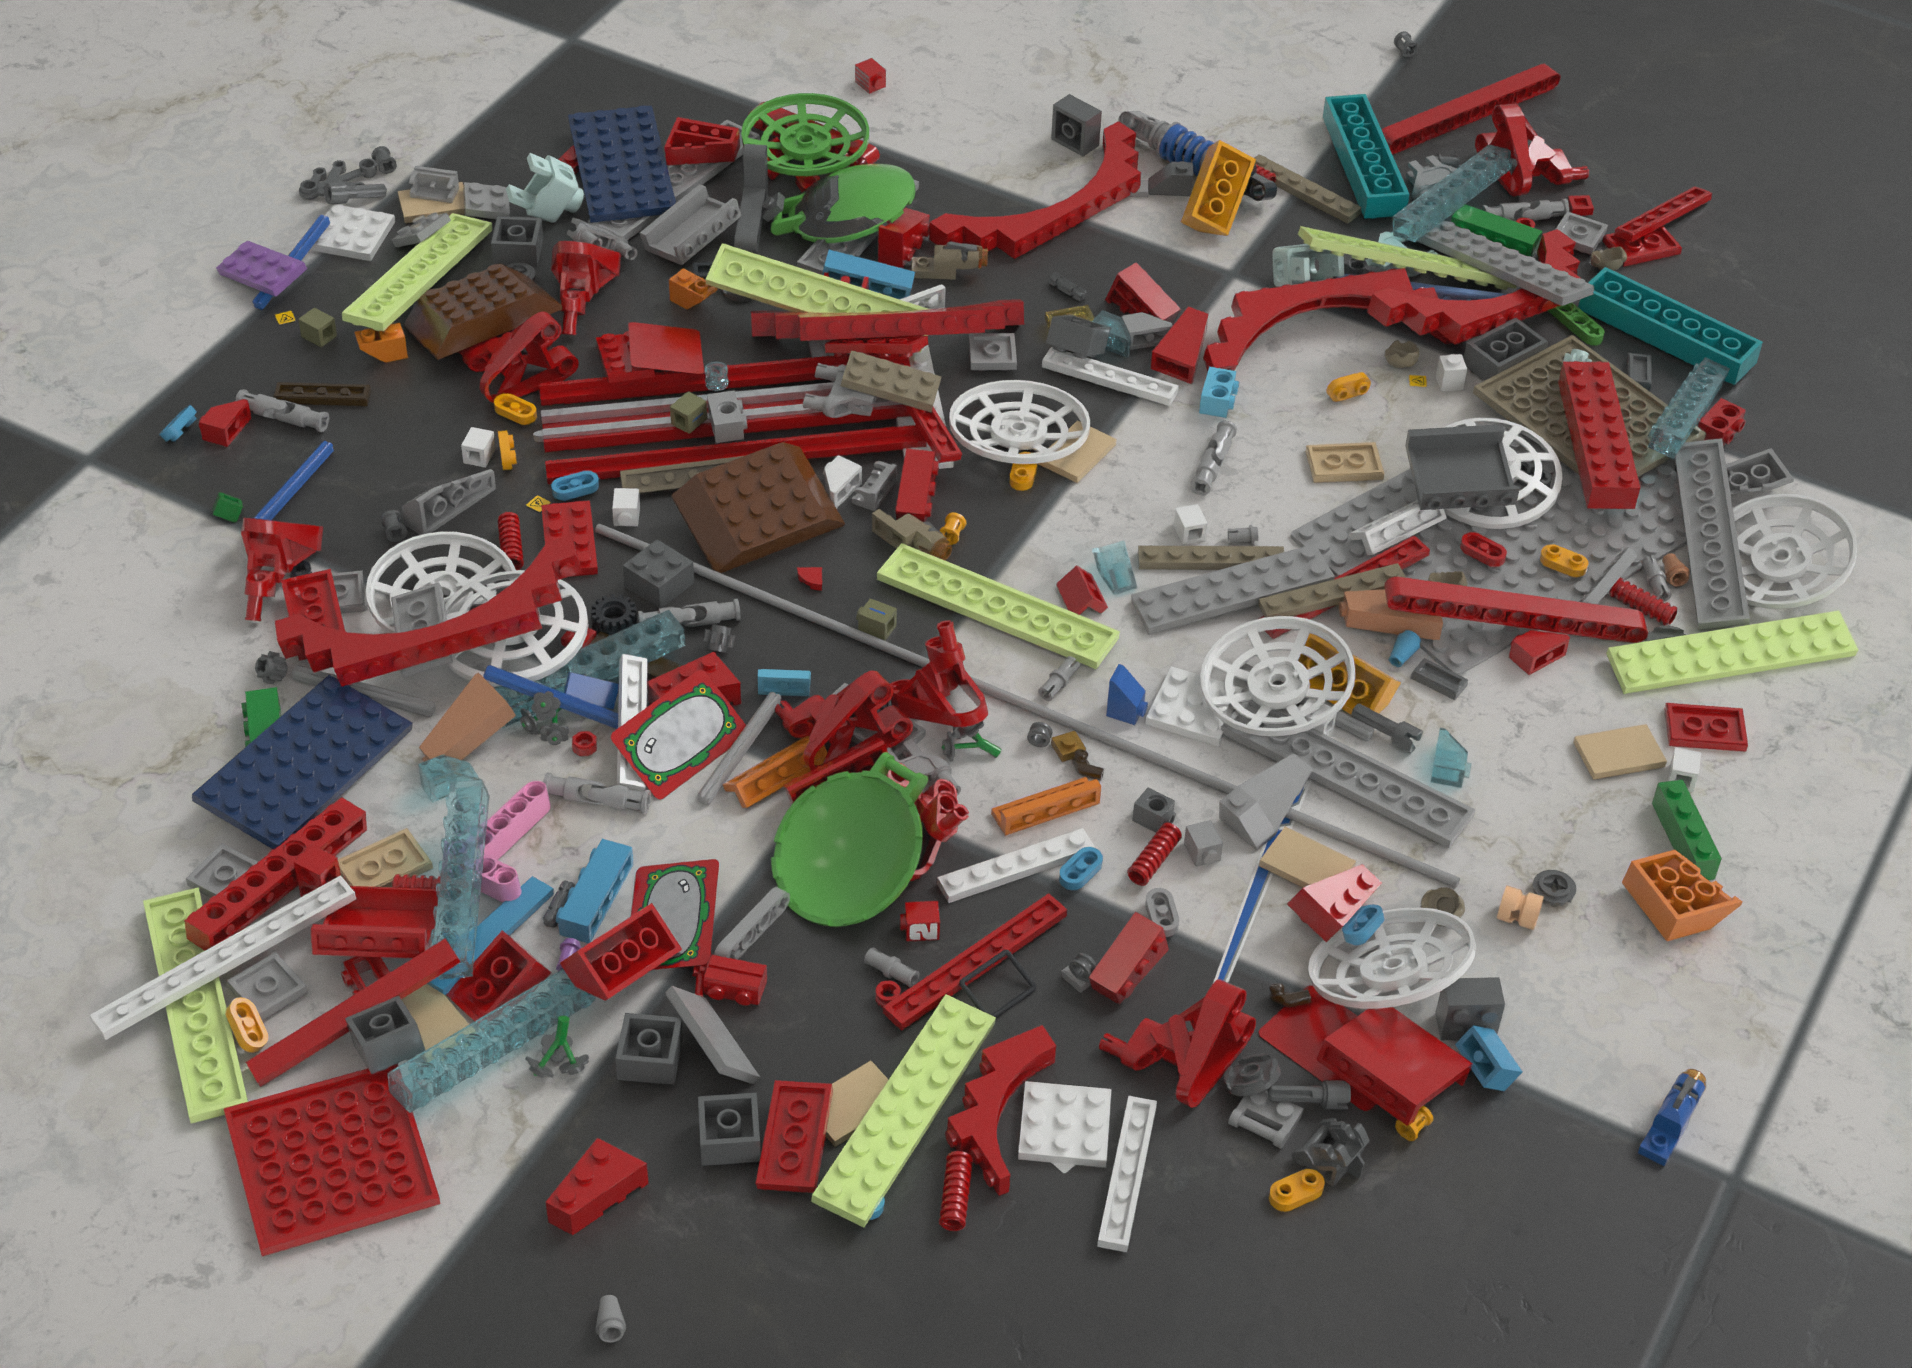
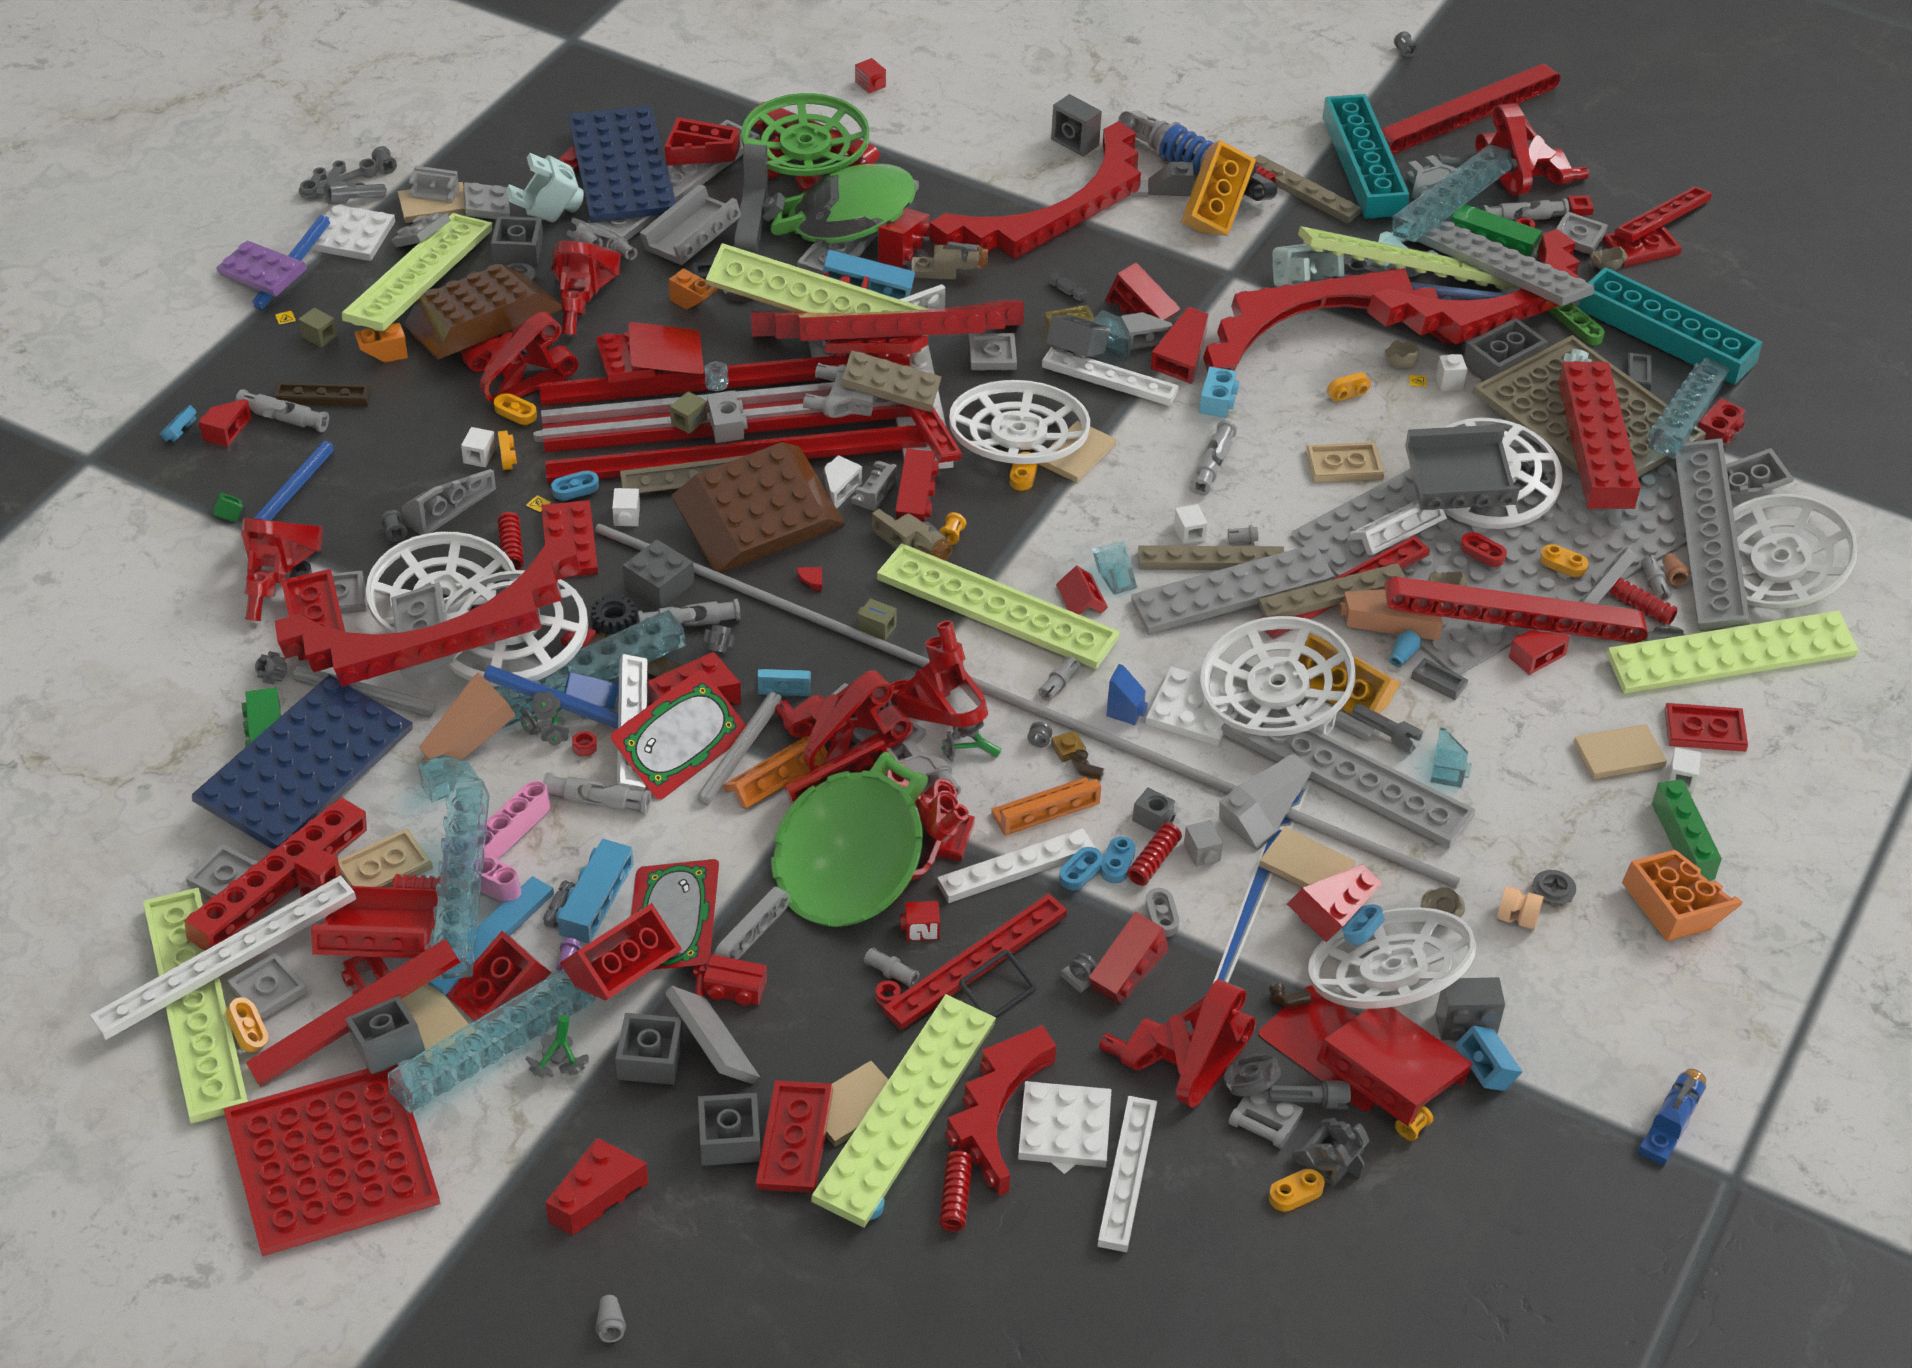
(957, 844): none -> red tile
(1118, 854): none -> dark azure plate

